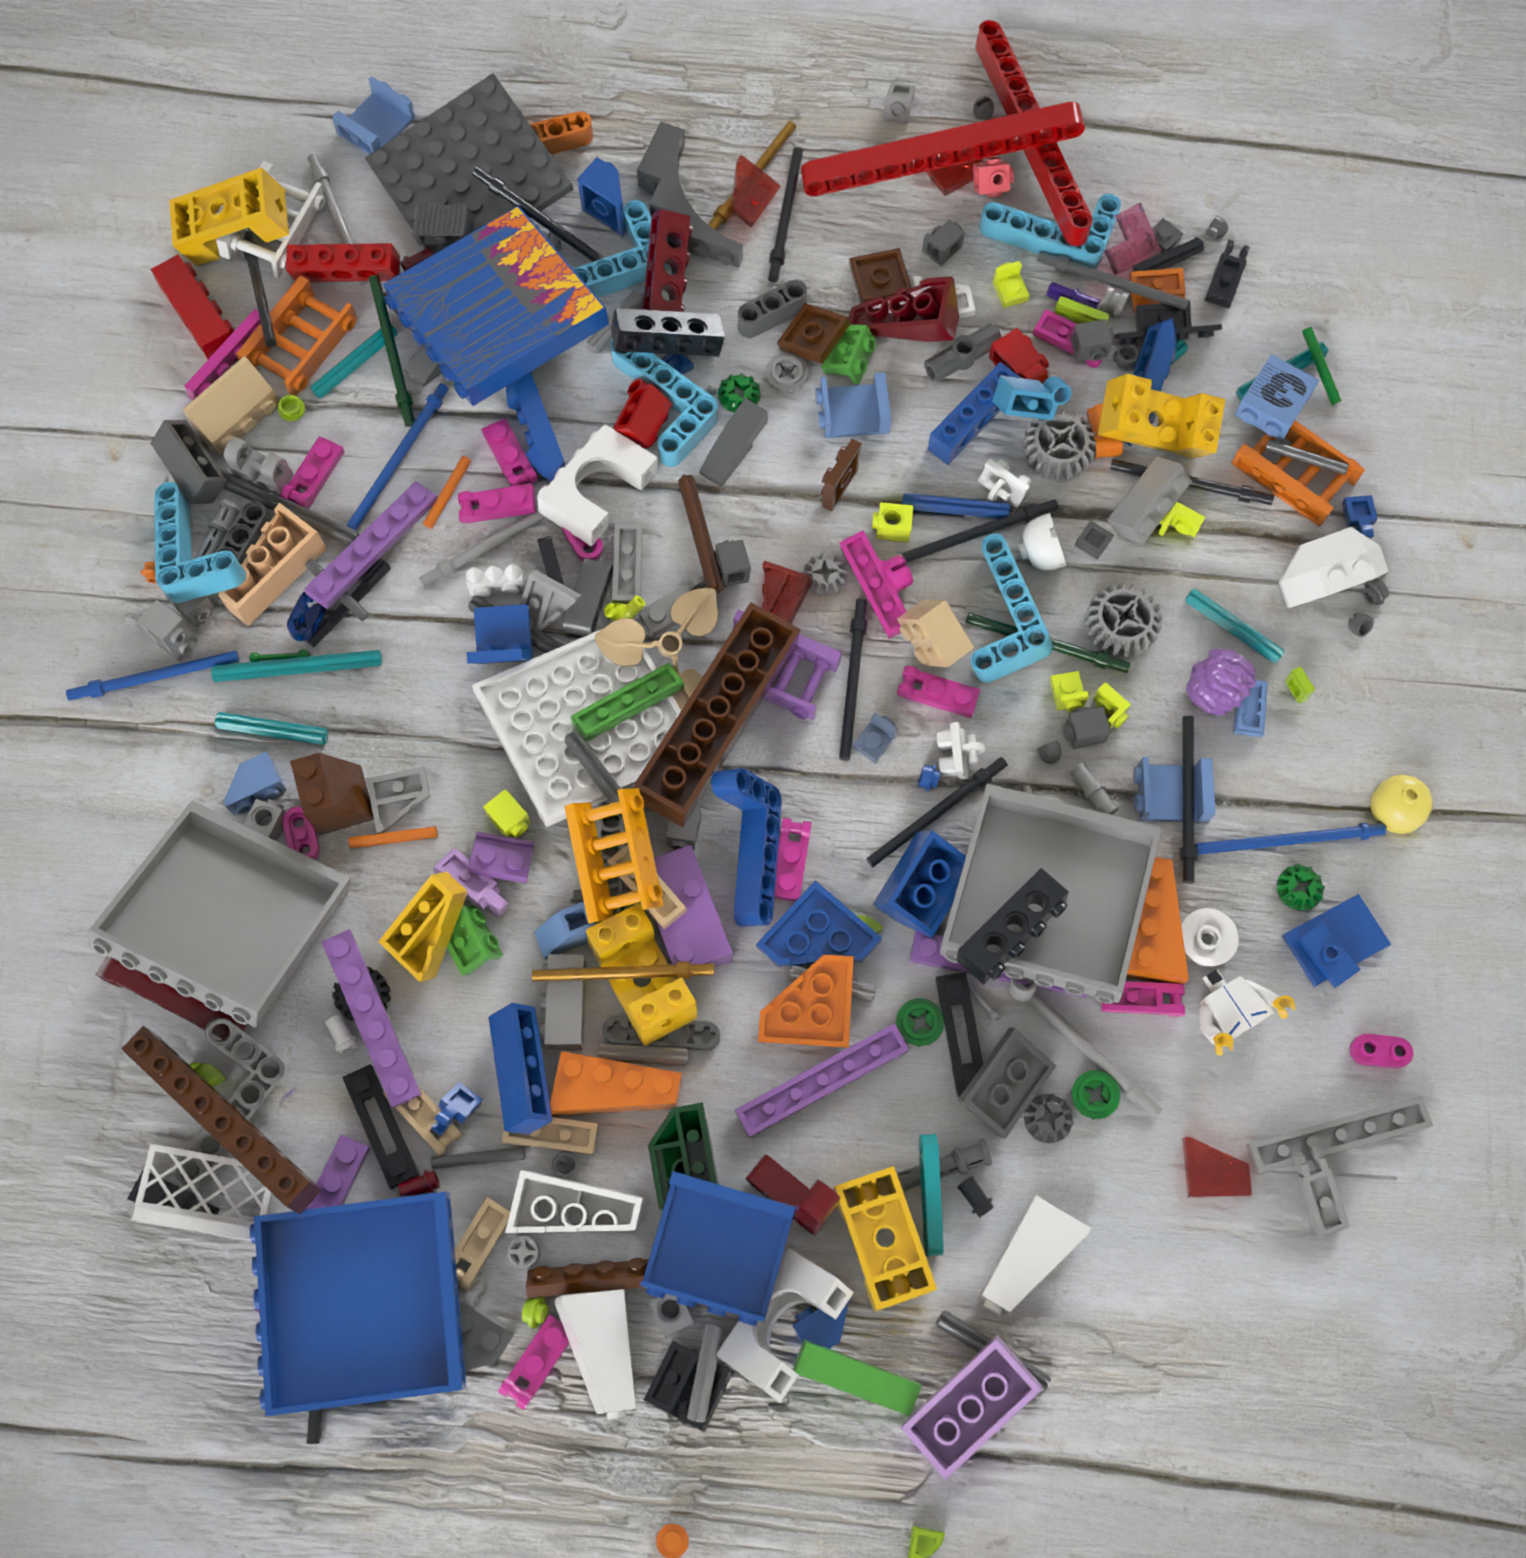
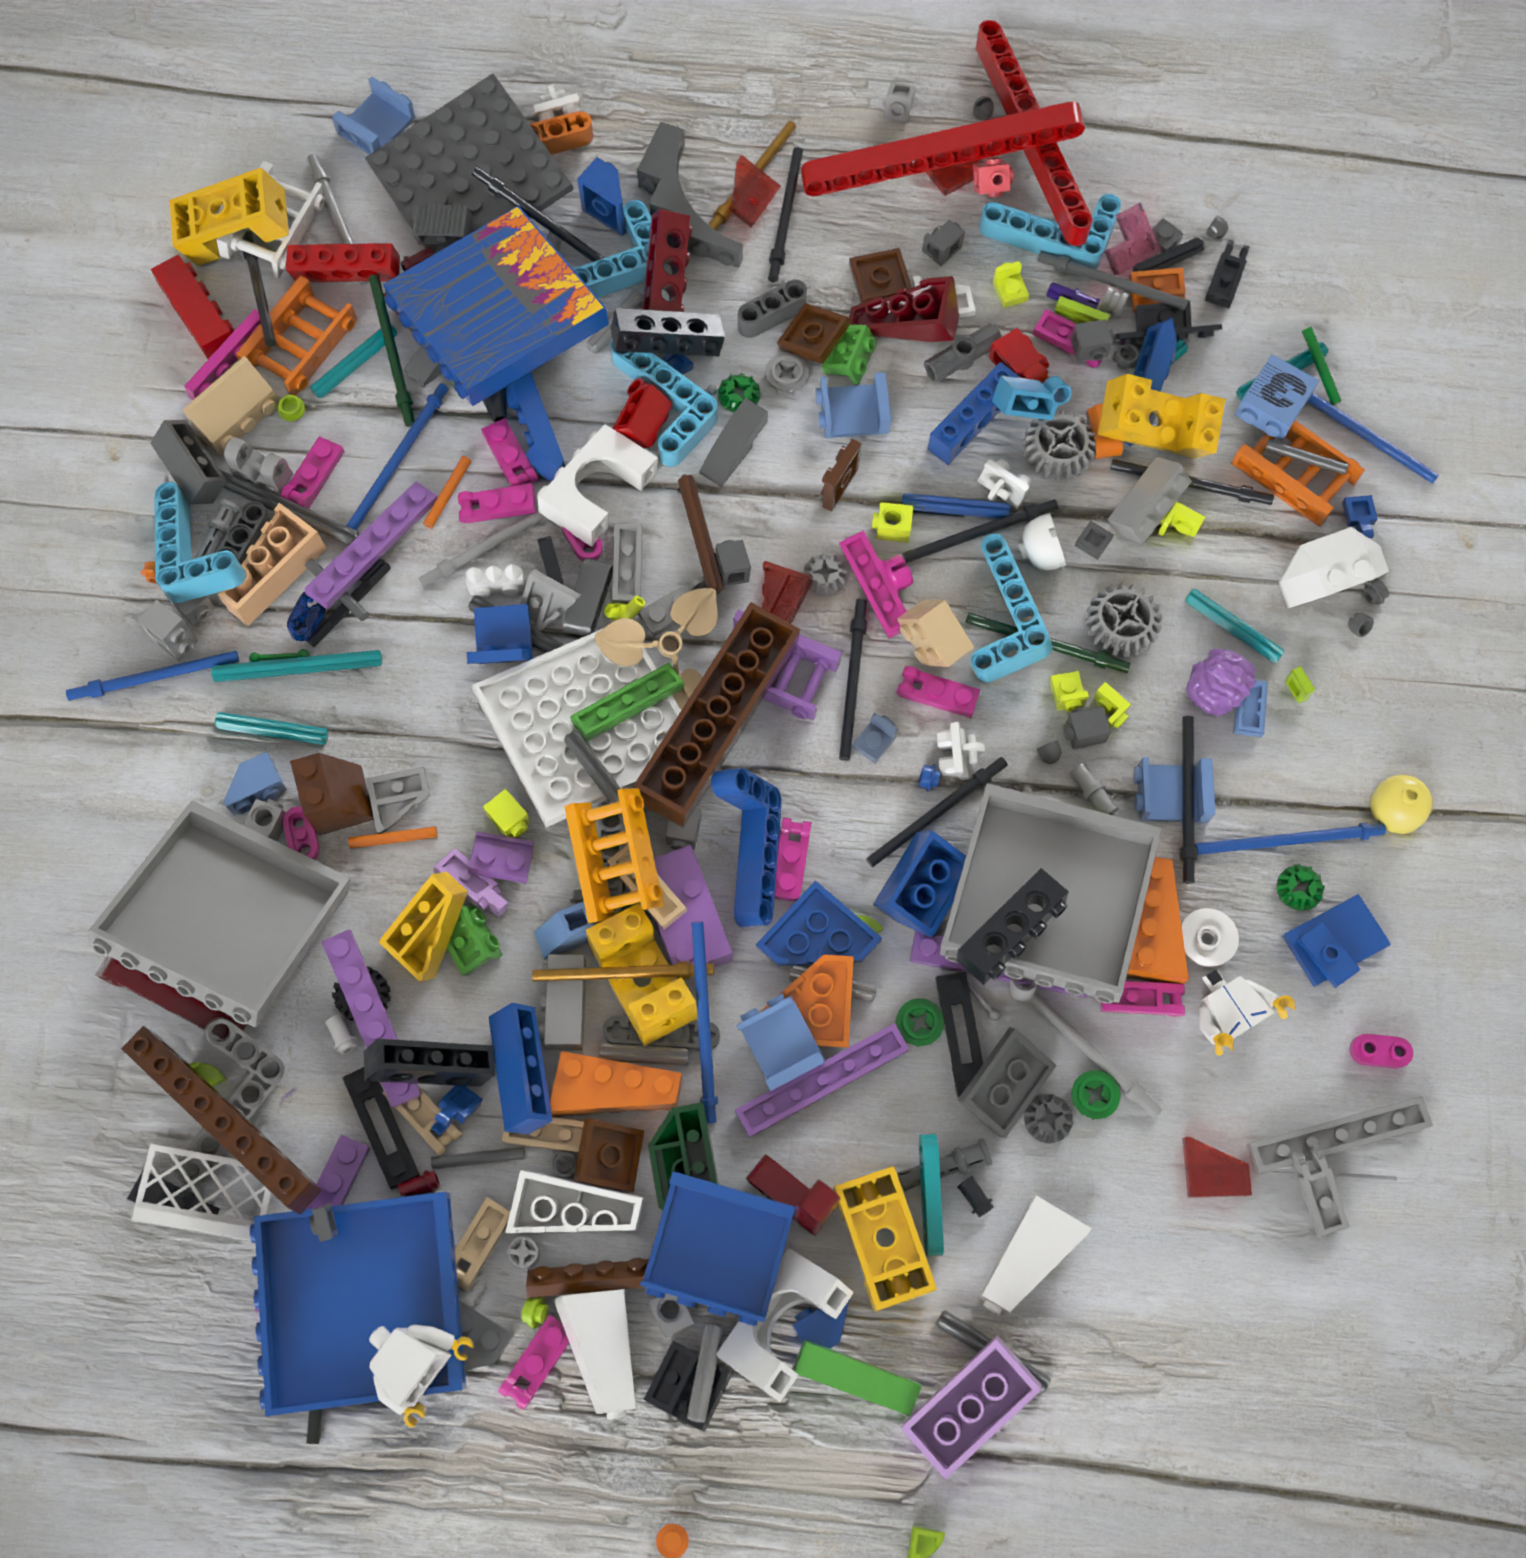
(323, 1222): none -> dark grey plate
(409, 1363): none -> white torso
(429, 1062): none -> black brick
(496, 405): none -> black cone
(555, 104): none -> white hips
(608, 1155): none -> reddish brown plate
(709, 1099): none -> blue bar
(780, 1041): none -> medium blue panel
(1373, 438): none -> blue bar

